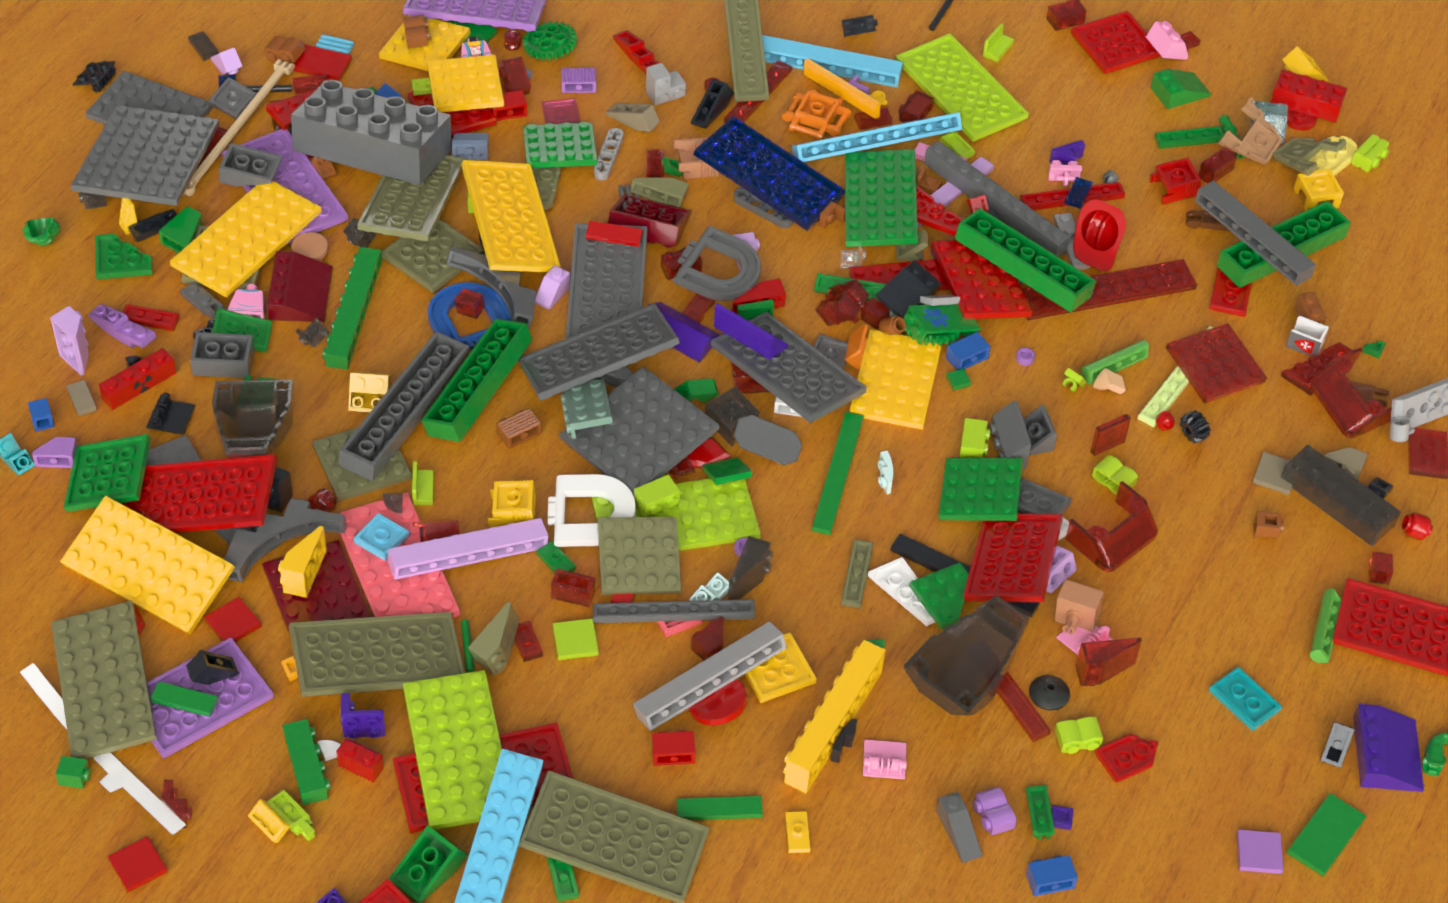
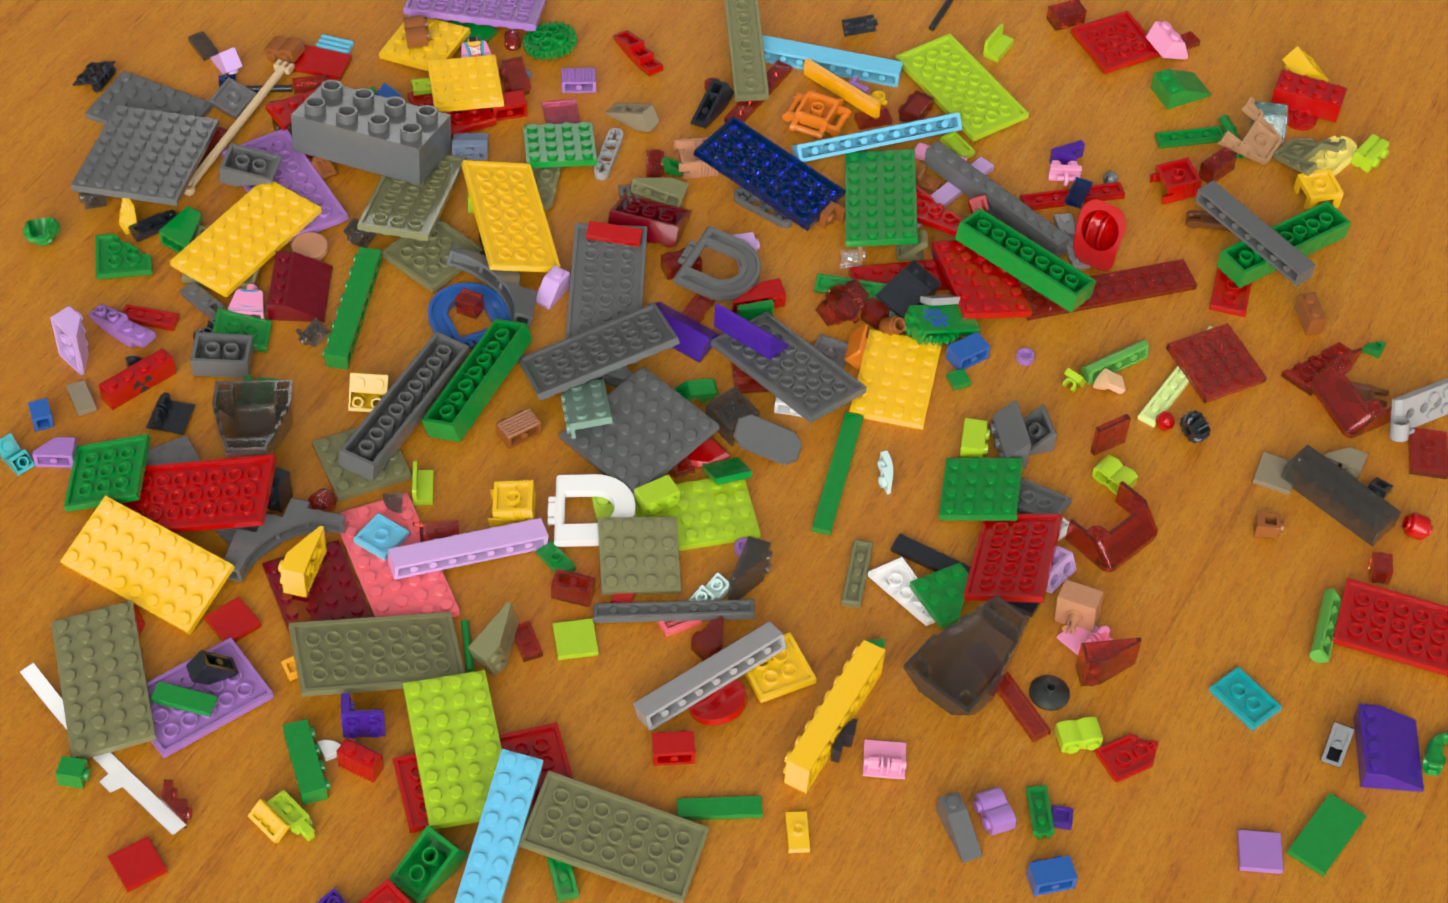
(662, 85): light grey brick -> none
(1307, 336): piece -> none

